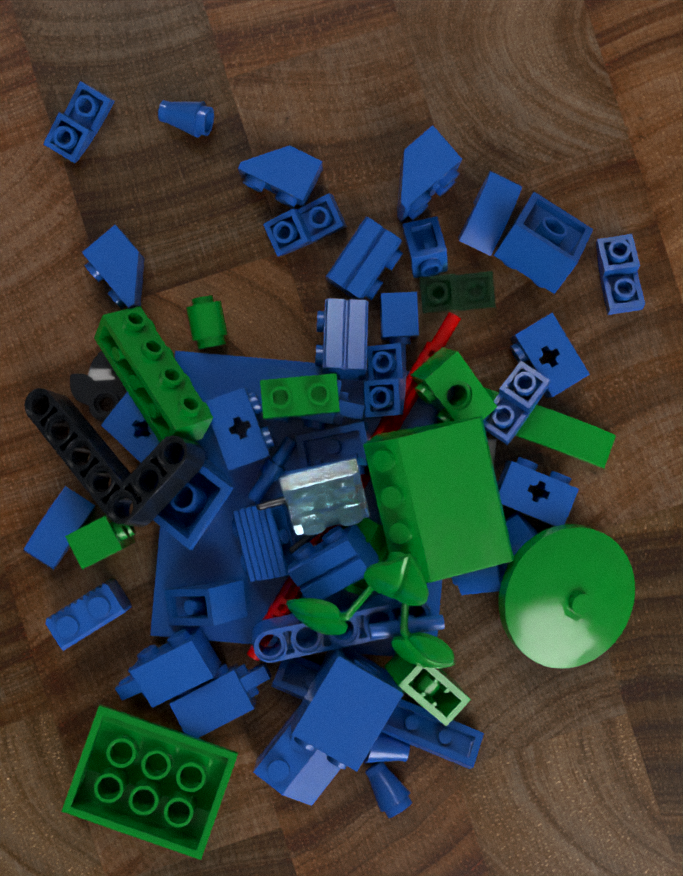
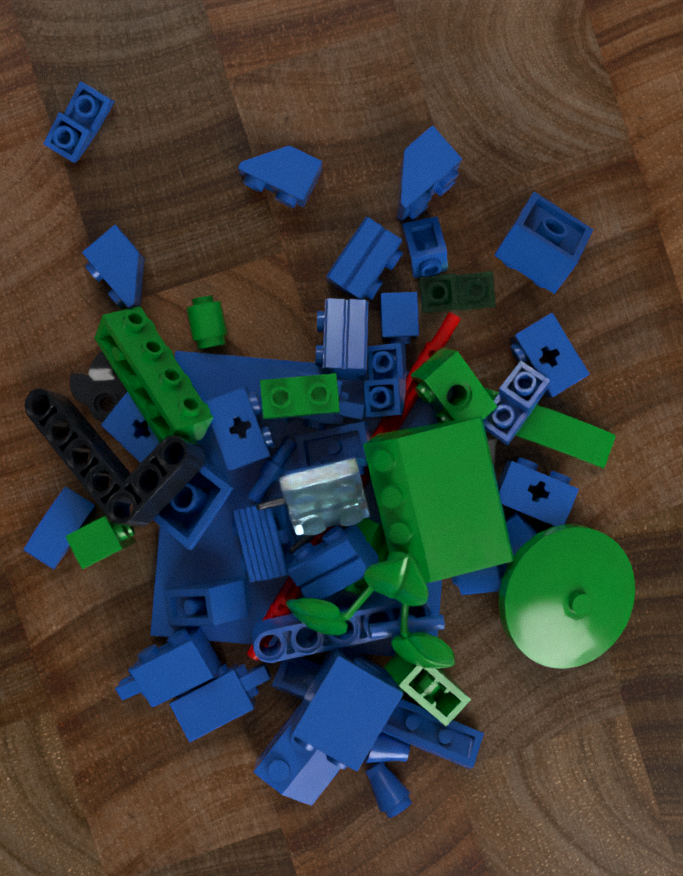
(88, 613): blue brick -> none
(150, 782): green slope -> none
(190, 117): blue cone -> none
(304, 225): blue slope -> none
(491, 213): blue slope -> none
(619, 274): blue slope -> none

